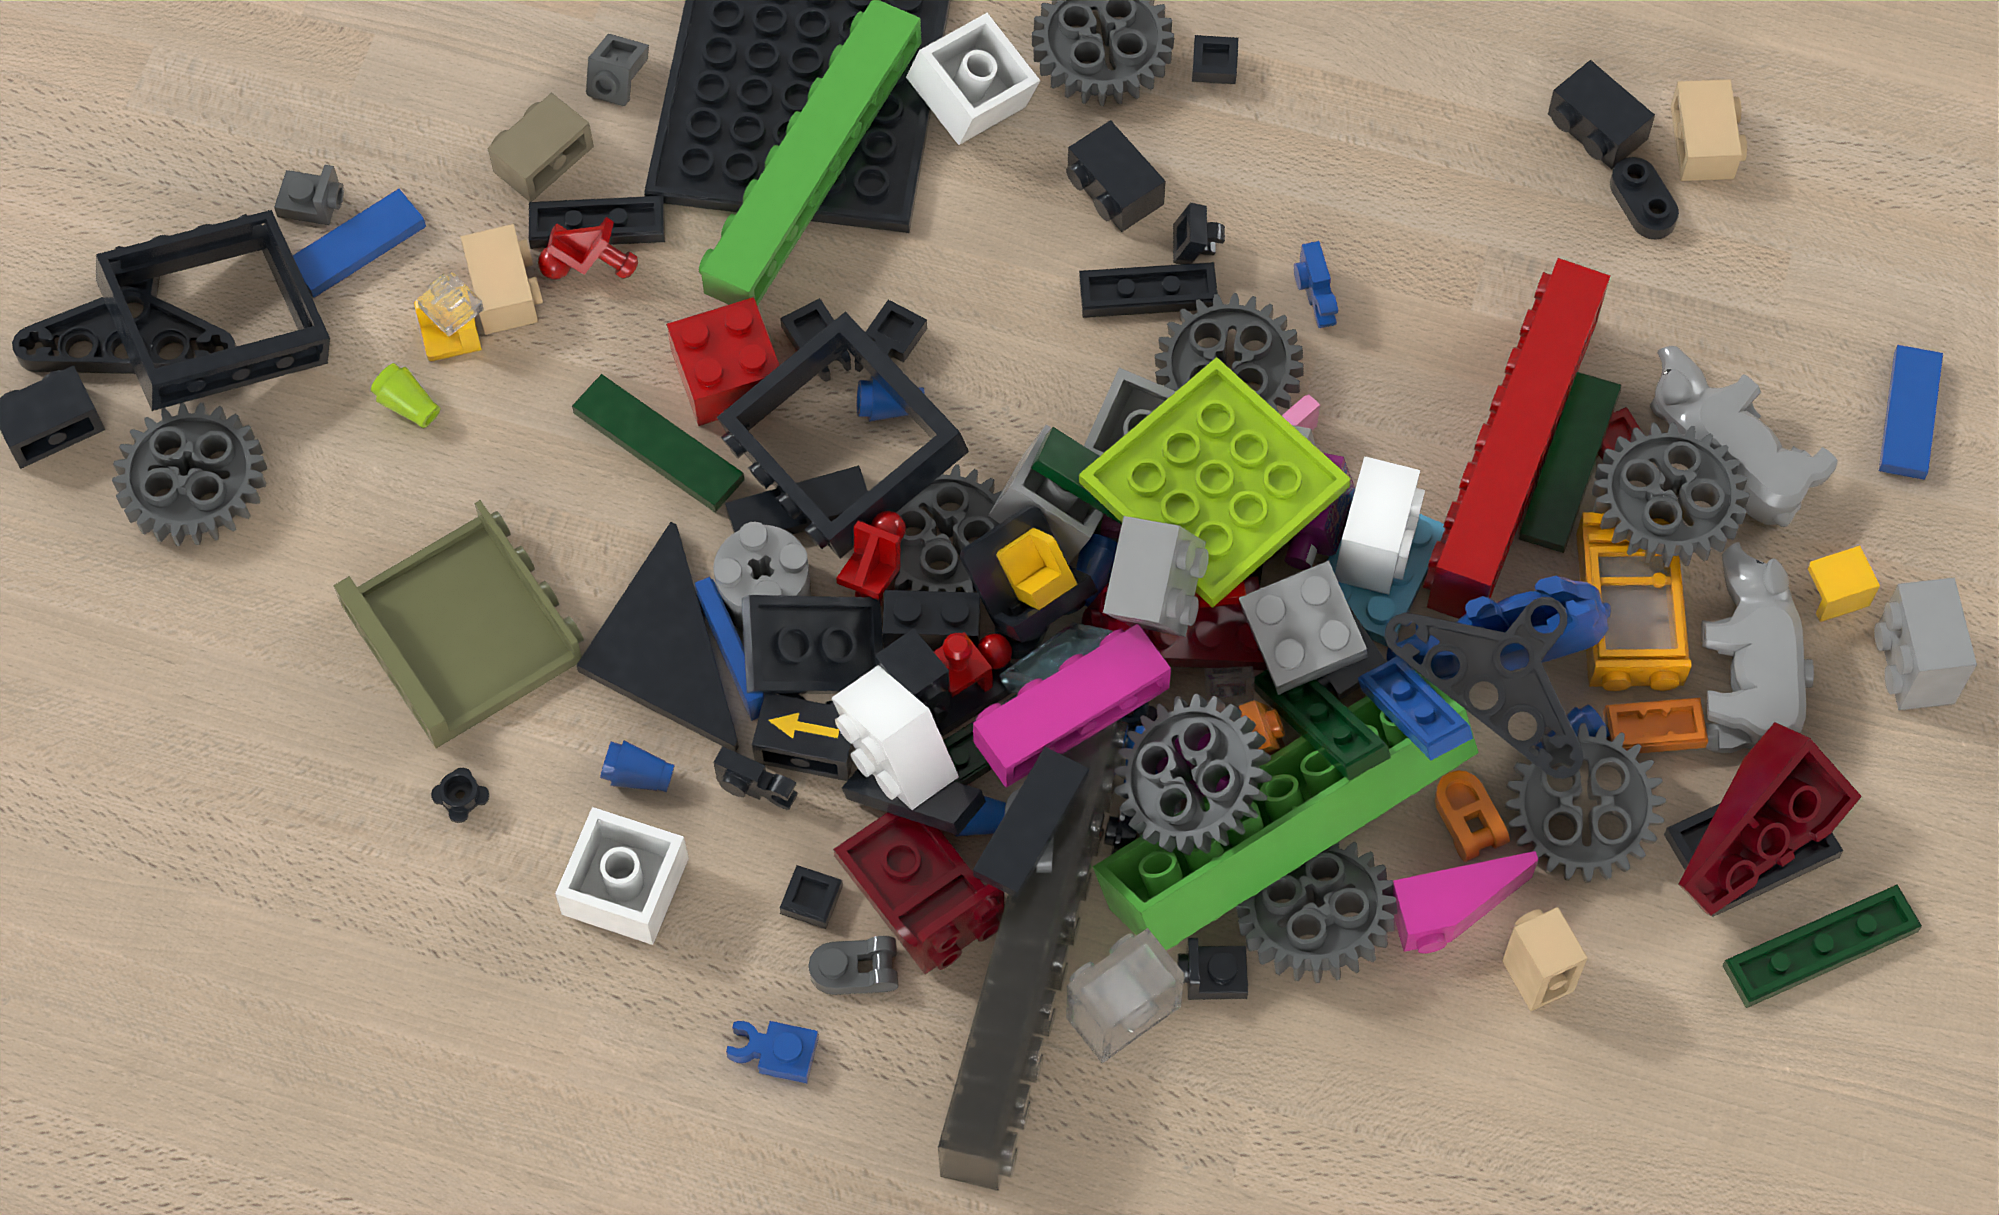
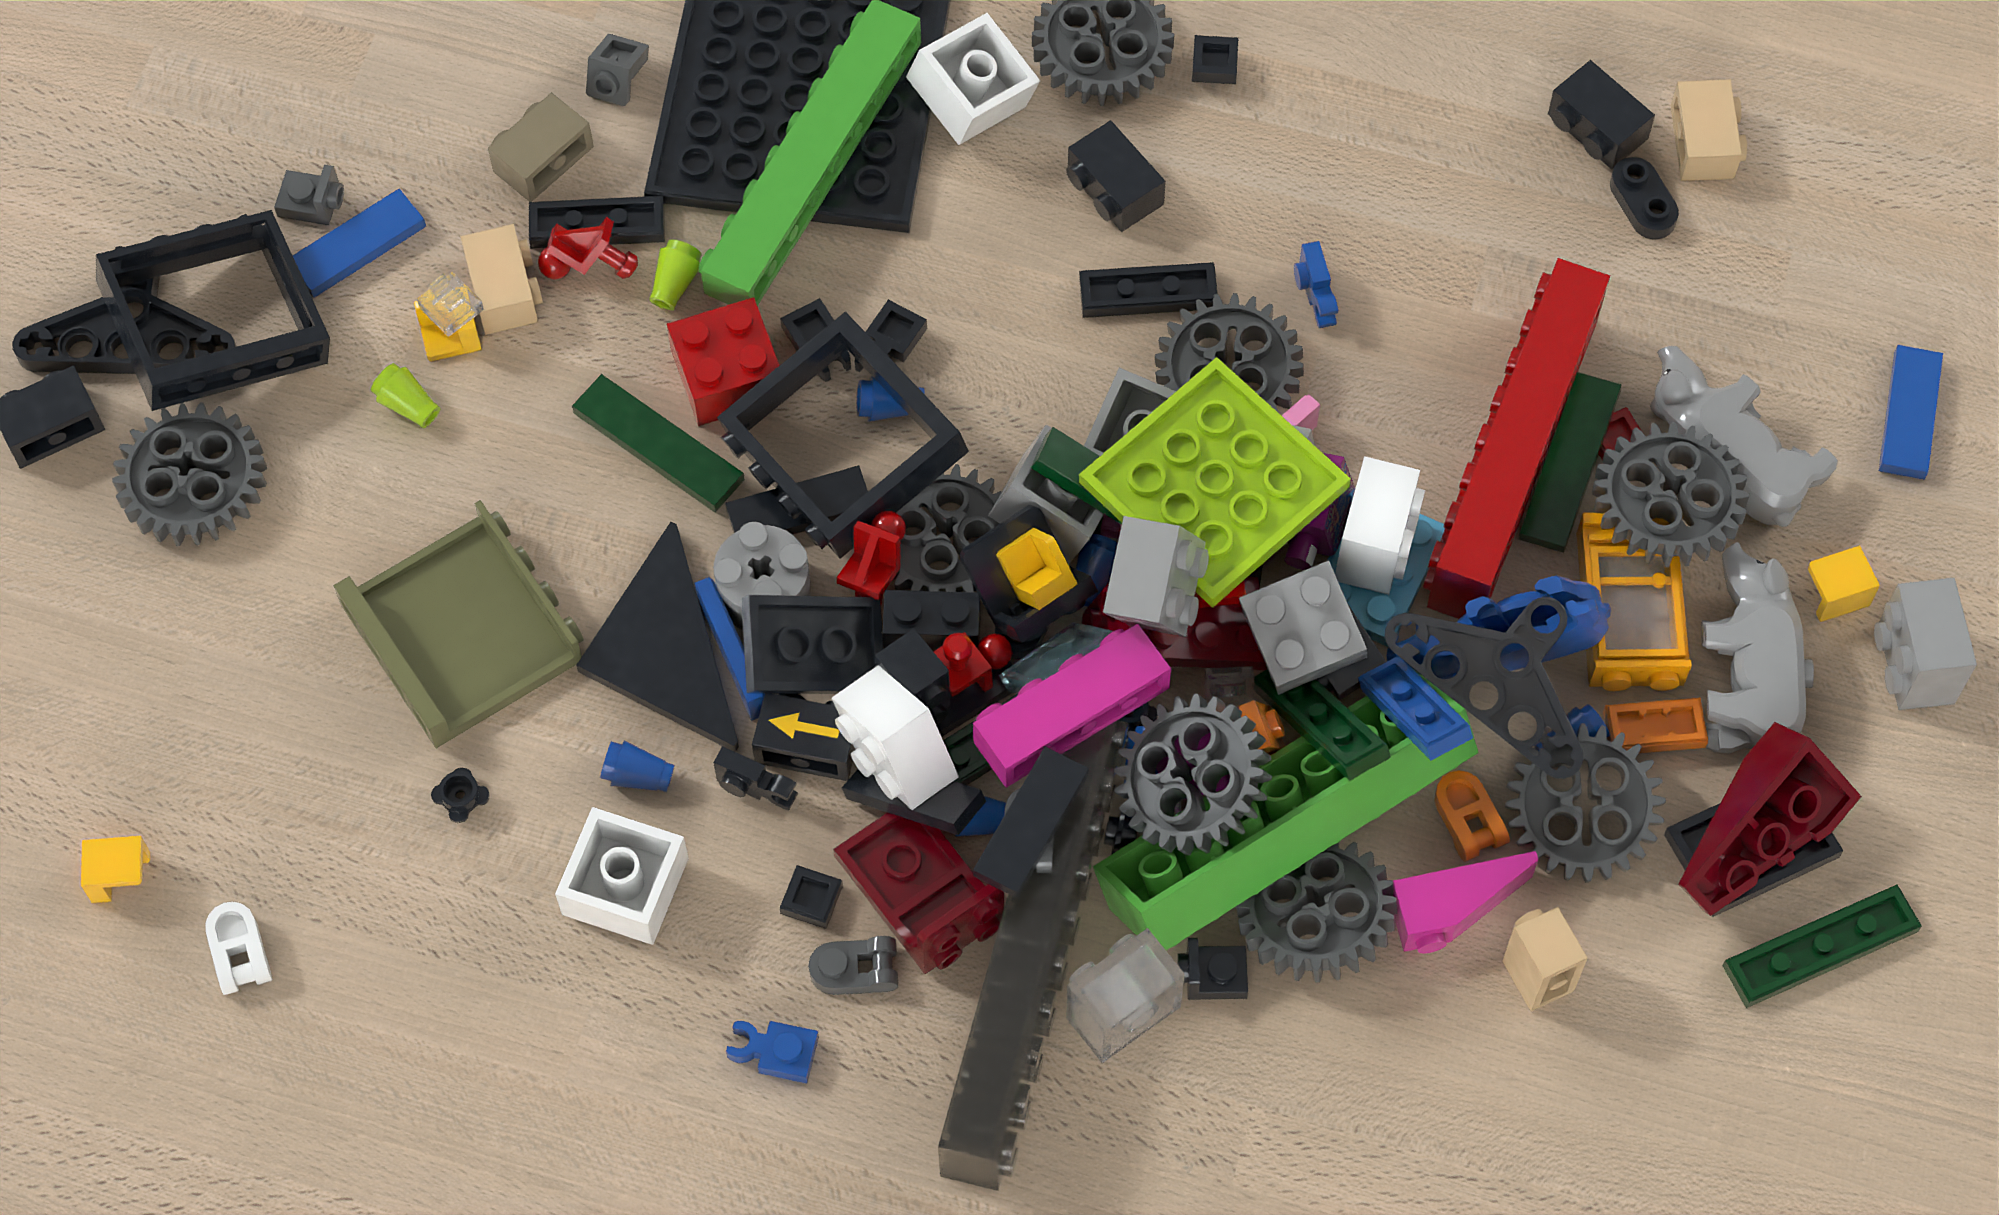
(111, 864): none -> yellow panel
(232, 931): none -> white plate
(674, 272): none -> lime cone
(1195, 235): black tile -> none

